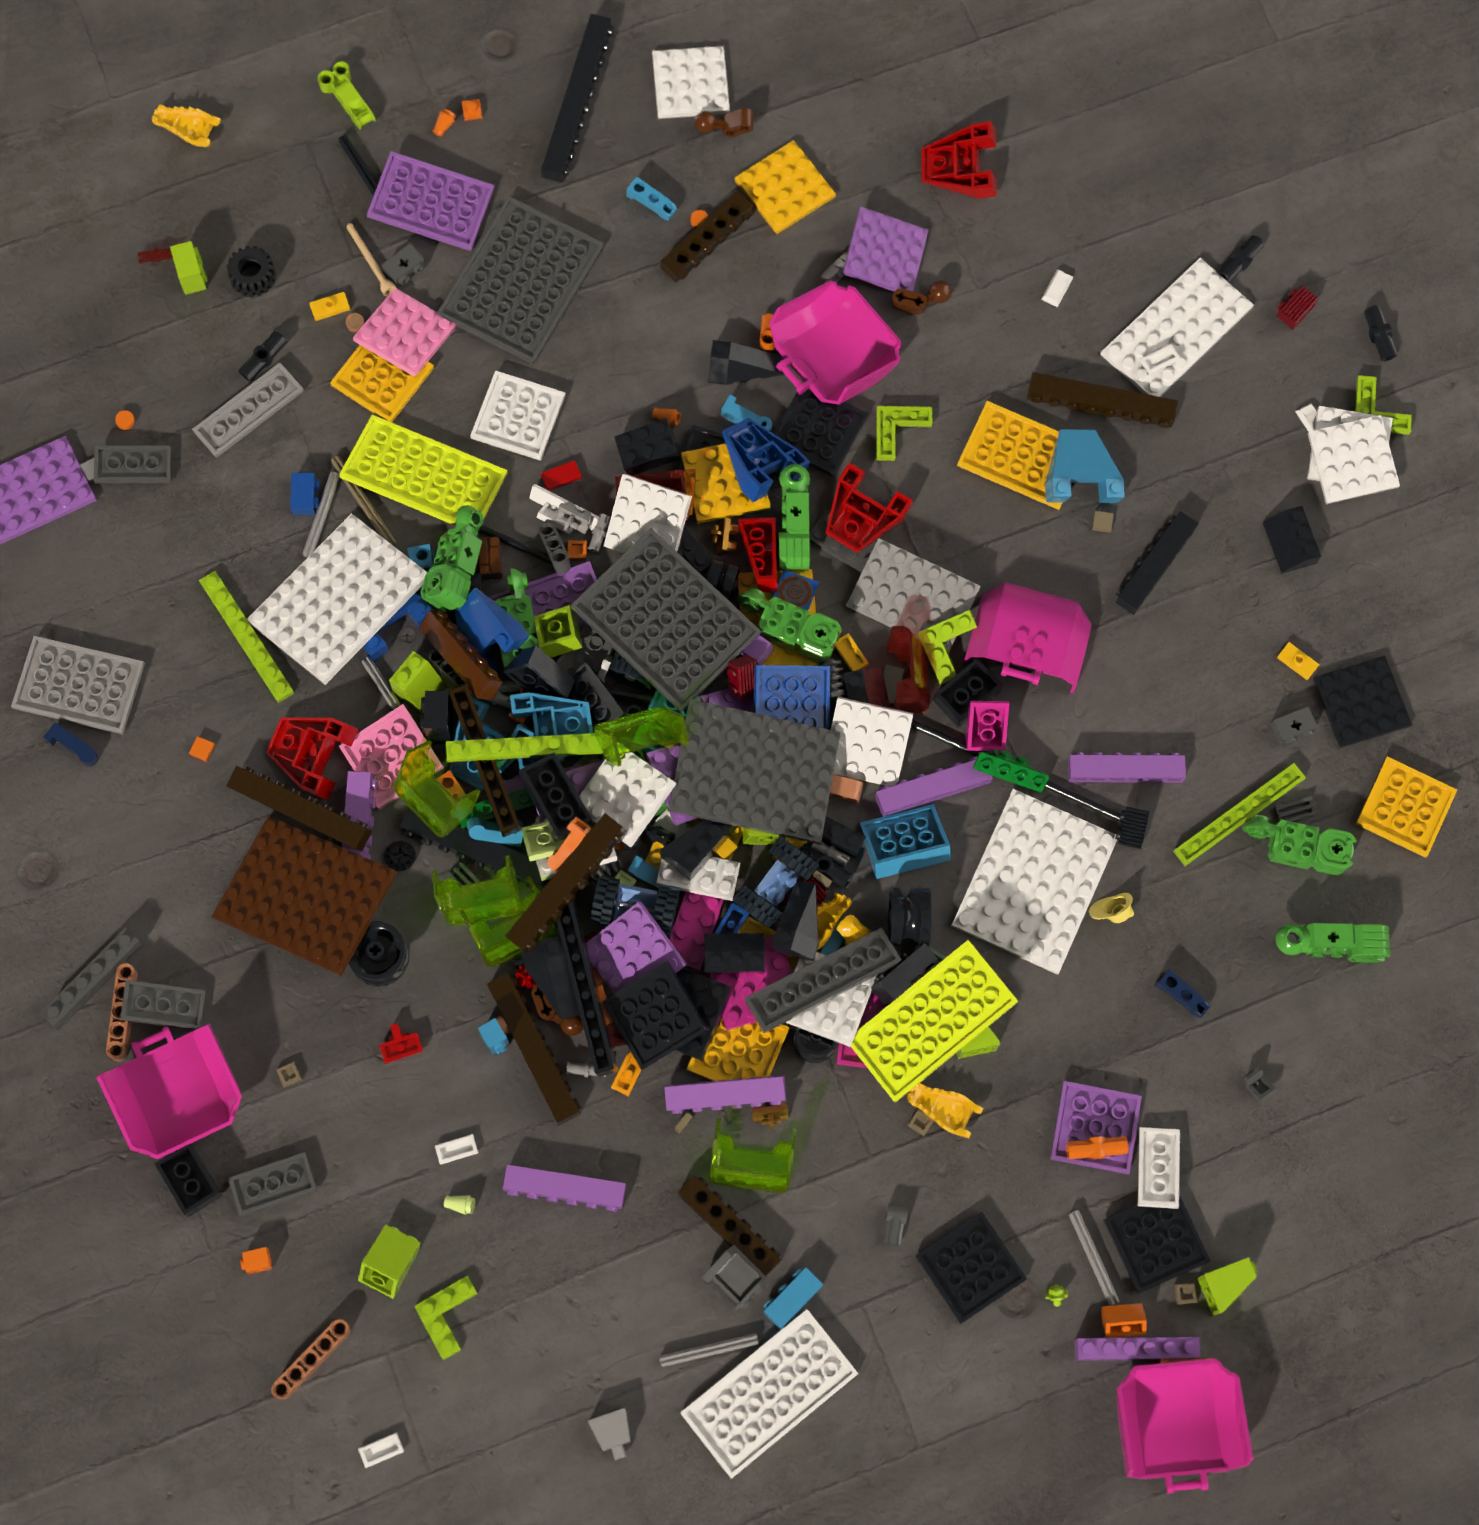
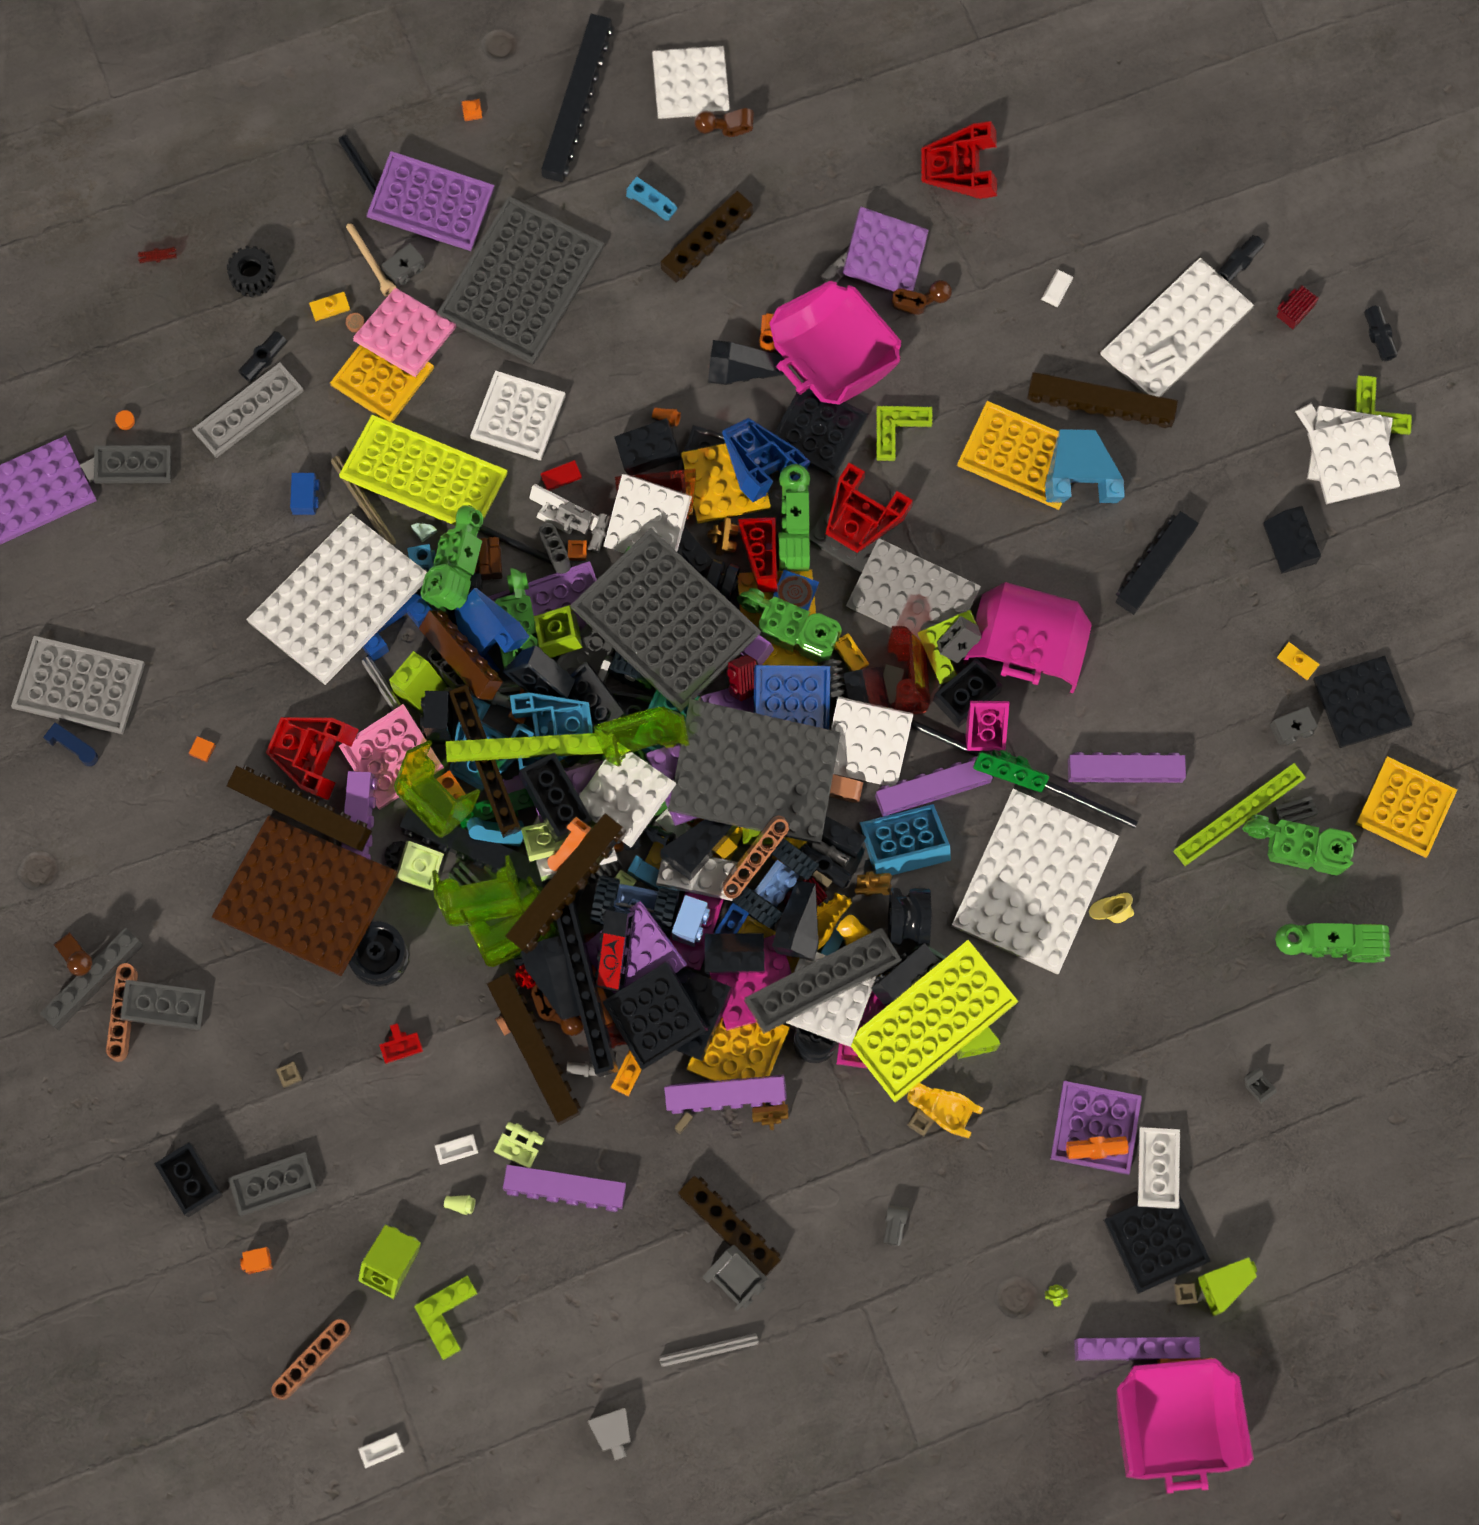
(77, 959): none -> reddish brown beam
(172, 1092): dark pink windscreen -> none
(188, 124): yellow animal -> none
(189, 267): lime brick -> none
(246, 636): lime plate -> none
(321, 514): light grey axle -> none
(345, 93): lime piece -> none
(417, 865): none -> yellowish green plate
(423, 530): none -> light aqua tile
(444, 121): orange cone -> none
(494, 1037): dark azure brick -> none
(515, 1150): none -> yellowish green plate
(615, 948): none -> brick
(690, 920): none -> light blue brick
(698, 217): orange tile -> none
(737, 414): dark azure leg -> none
(751, 1167): clear neon green windscreen -> none
(754, 866): none -> nougat beam
(769, 1393): white plate -> none
(785, 187): yellow plate -> none
(792, 1297): dark azure brick -> none
(873, 883): none -> pearl gold hips
(959, 639): none -> dark grey brick
(971, 1267): black plate -> none
(1094, 1257): light grey axle -> none
(1102, 521): dark tan tile -> none
(1123, 1320): orange brick -> none
(1133, 827): black brick -> none
(1183, 993): dark blue leg -> none

